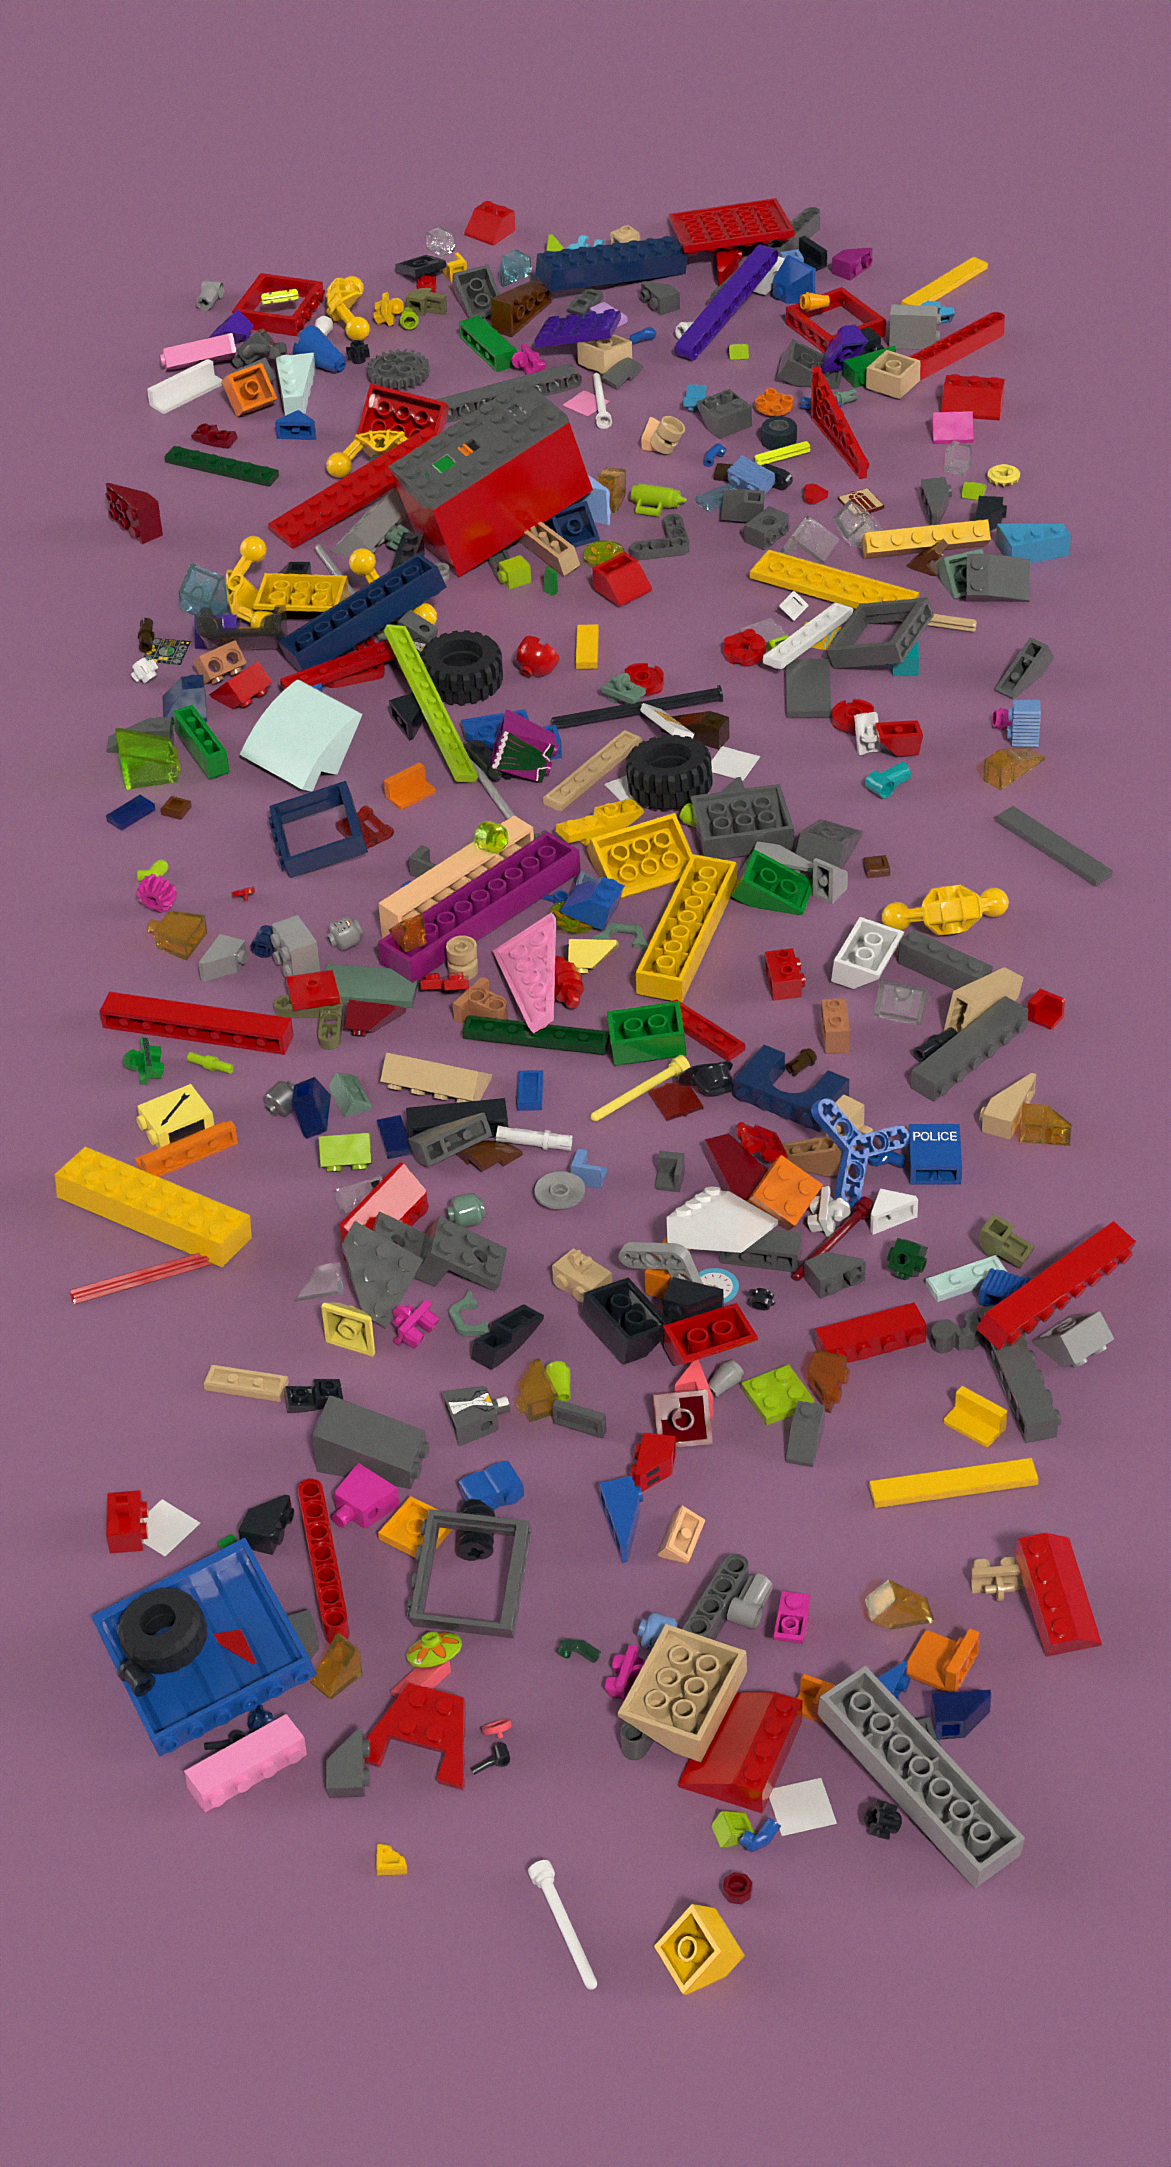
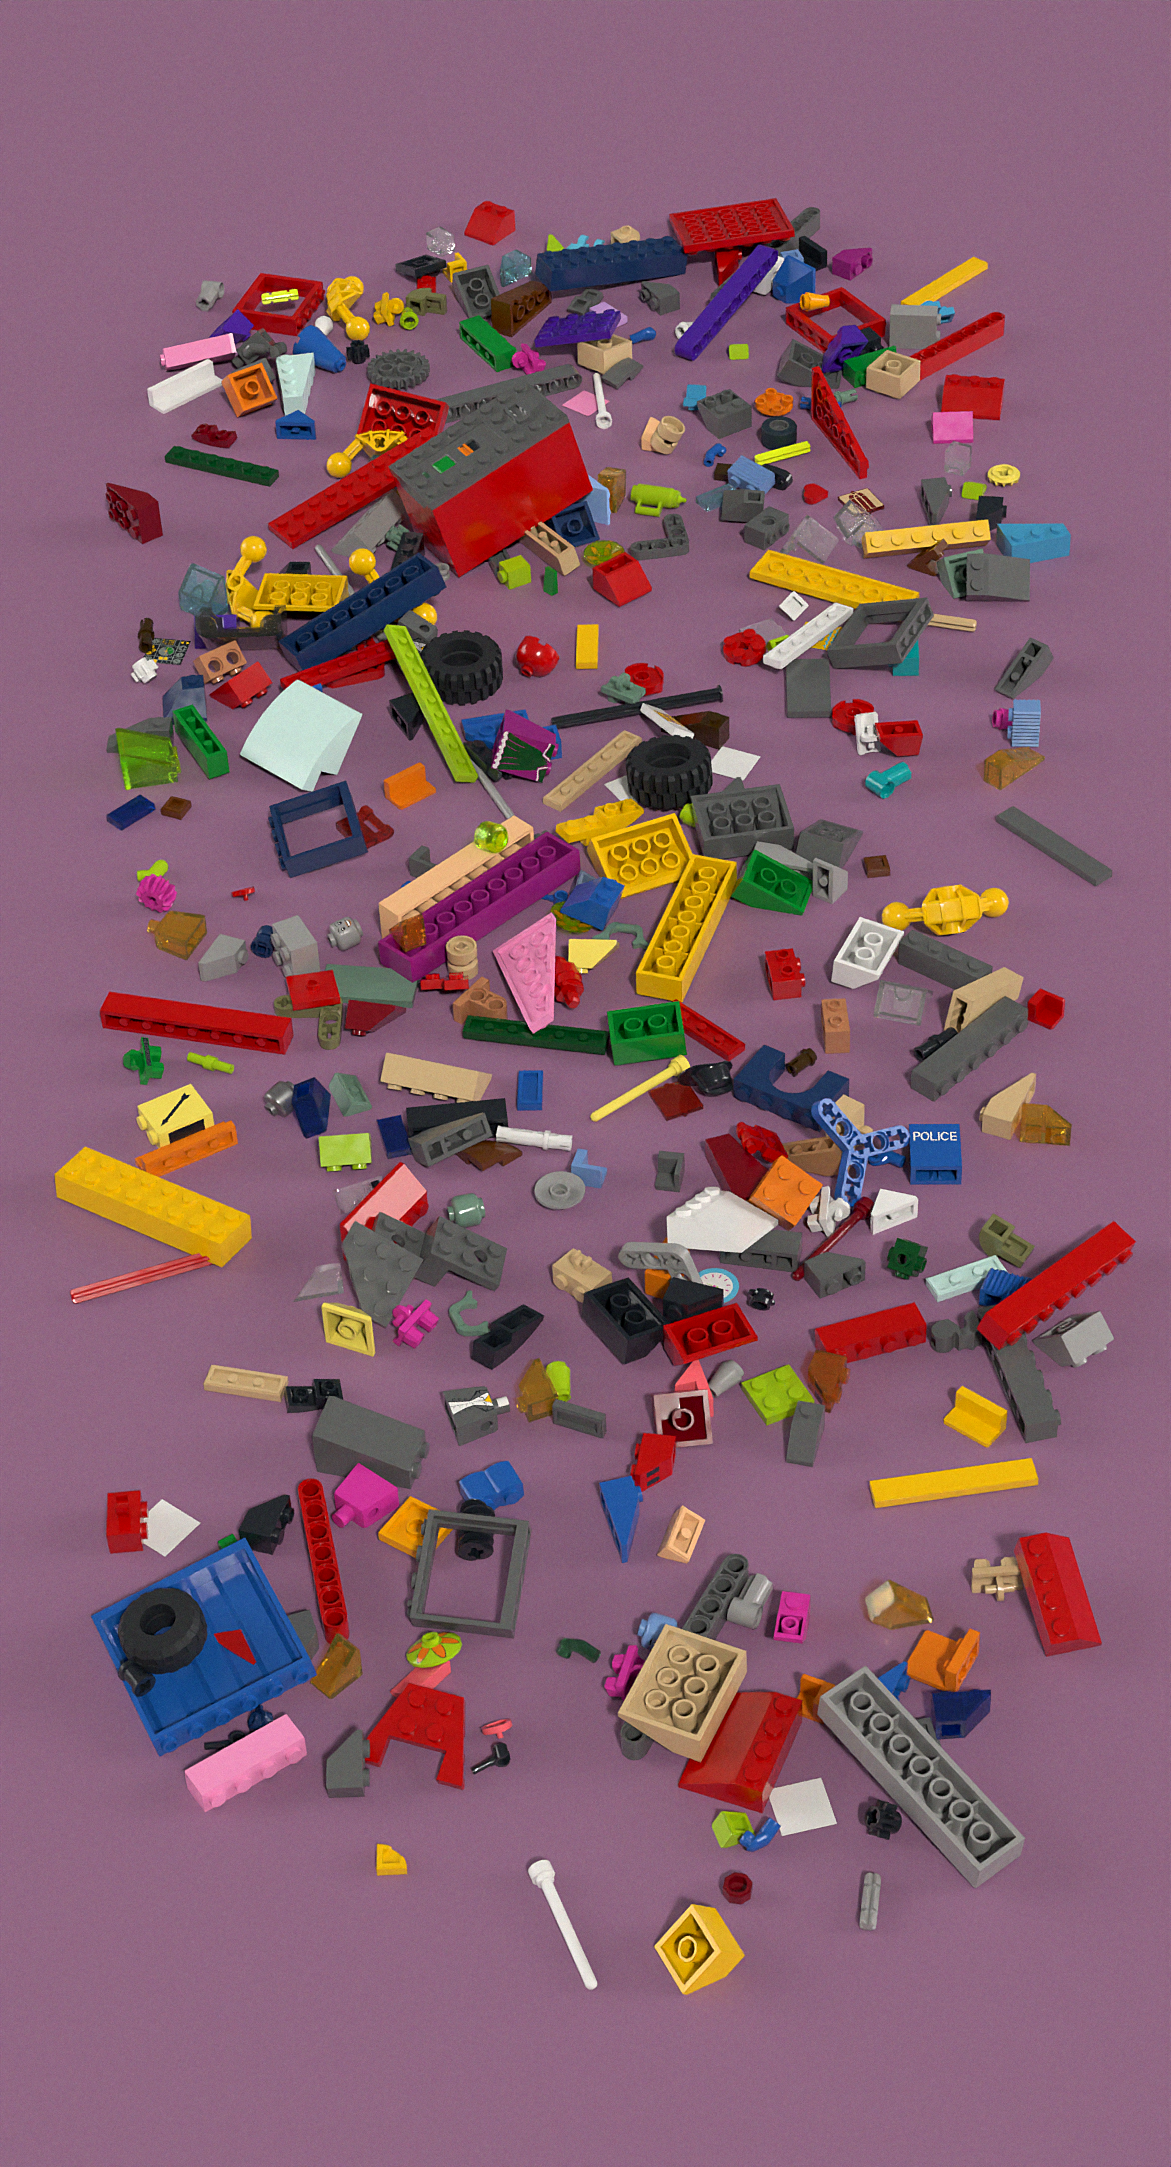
(870, 1901): none -> light grey axle

